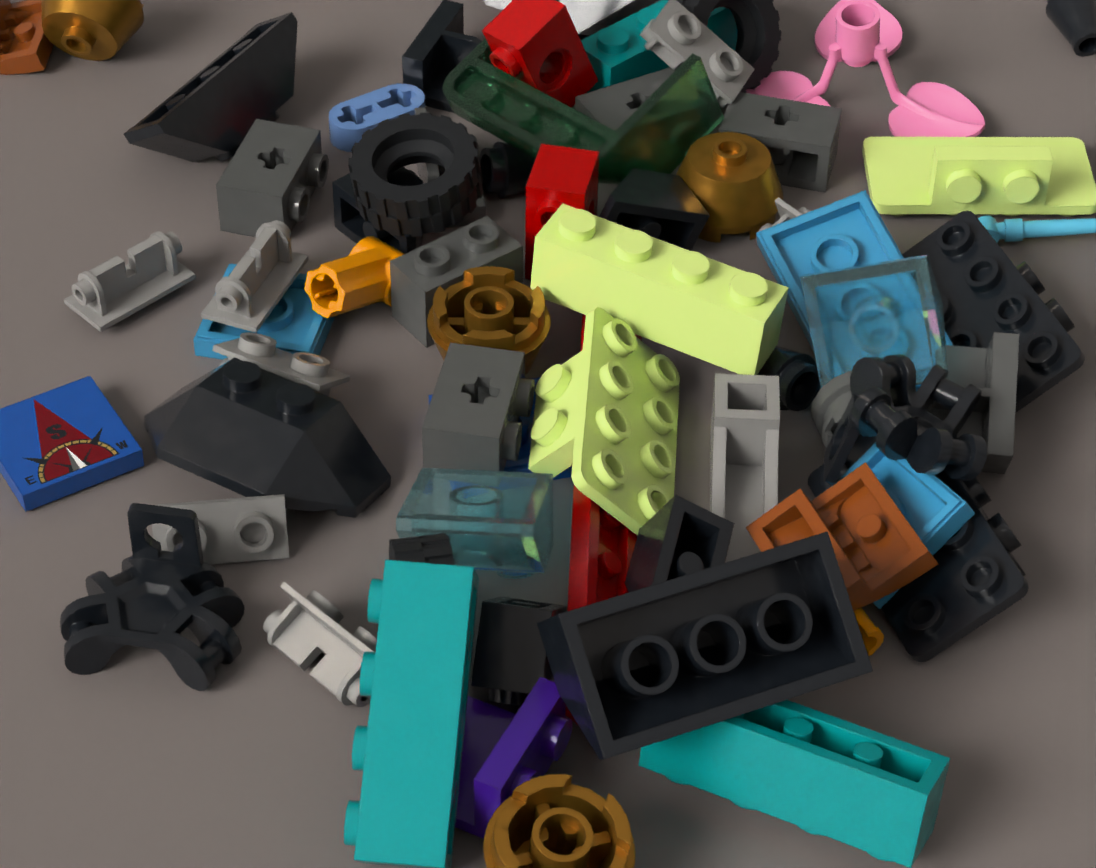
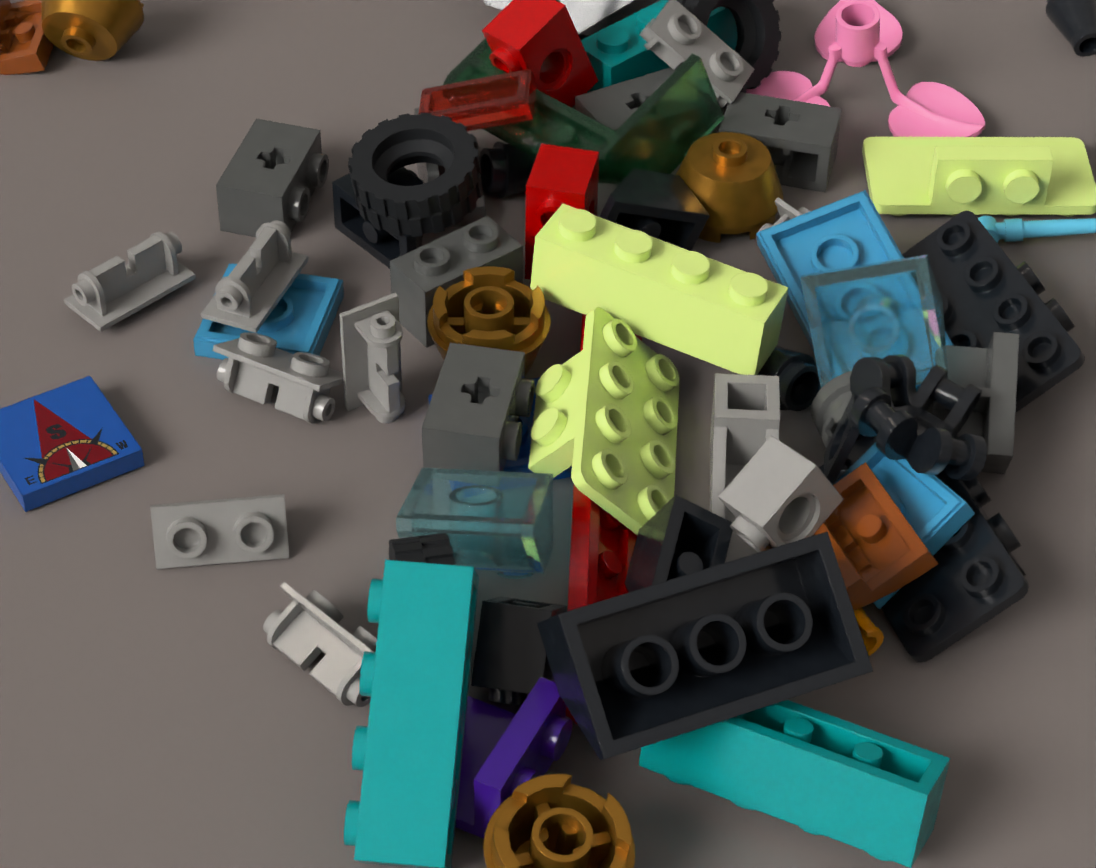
(155, 603): black piece -> none
(226, 97): black wedge -> none
(268, 439): black wedge -> none
(352, 280): light orange piece -> none
(357, 115): medium blue beam -> none
(373, 358): none -> light grey hinge
(437, 52): black panel -> none
(484, 100): none -> clear red tile
(779, 497): none -> light grey brick

